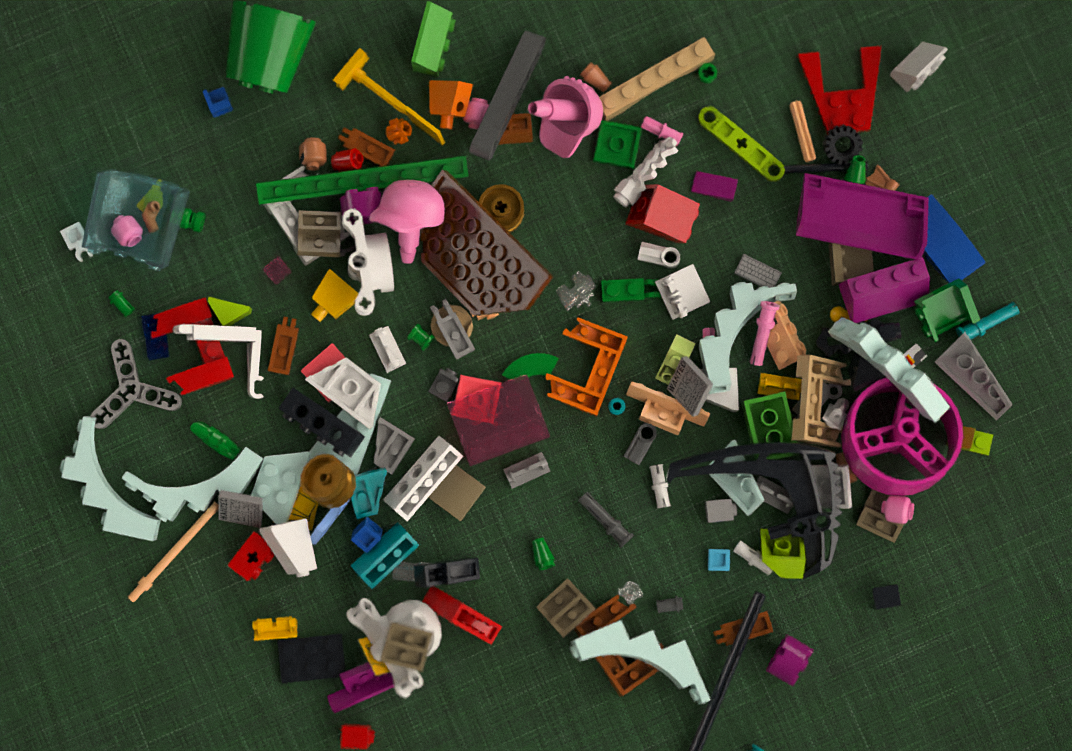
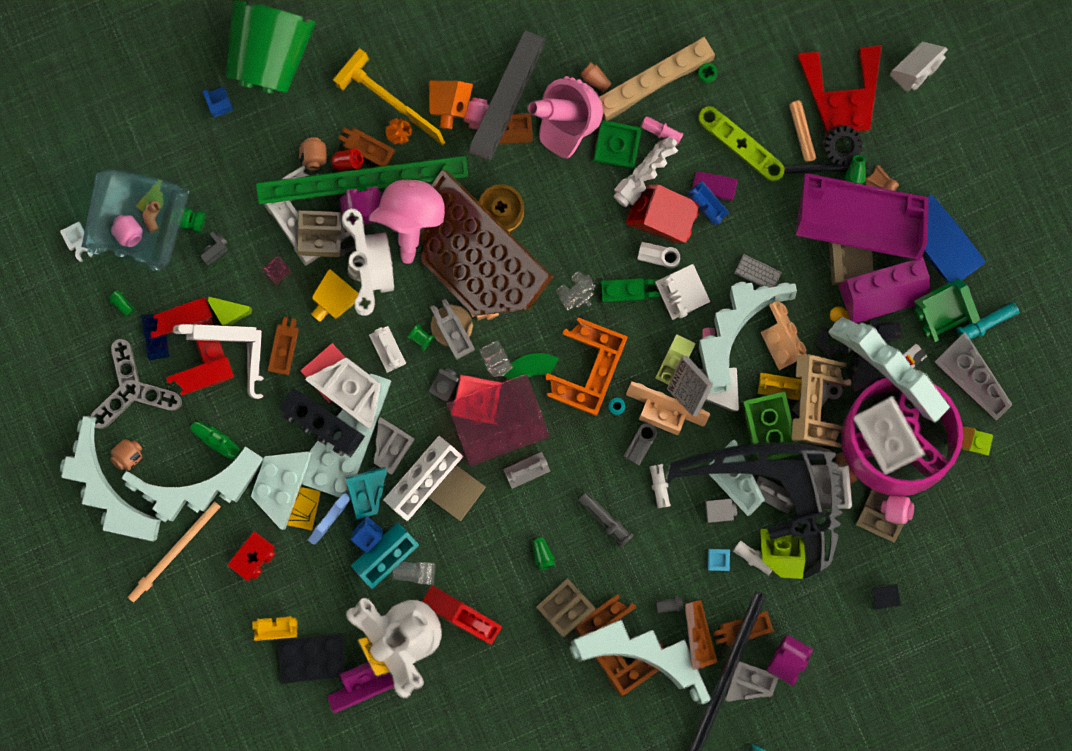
(126, 454): none -> nougat head
(215, 251): none -> dark grey bracket
(240, 508): light grey tile -> none
(291, 546): white slope -> none
(328, 481): pearl gold wheel -> none
(357, 736): red brick -> none
(406, 646): dark tan slope -> none
(432, 40): bright green slope -> none
(446, 572): black slope -> none
(496, 359): none -> clear brick
(634, 589): clear plate -> none
(699, 636): none -> dark orange wing
(708, 203): none -> blue hinge
(750, 683): none -> light grey wing
(765, 324): bright pink pin -> none
(836, 414): white hinge -> none
(888, 435): none -> white plate

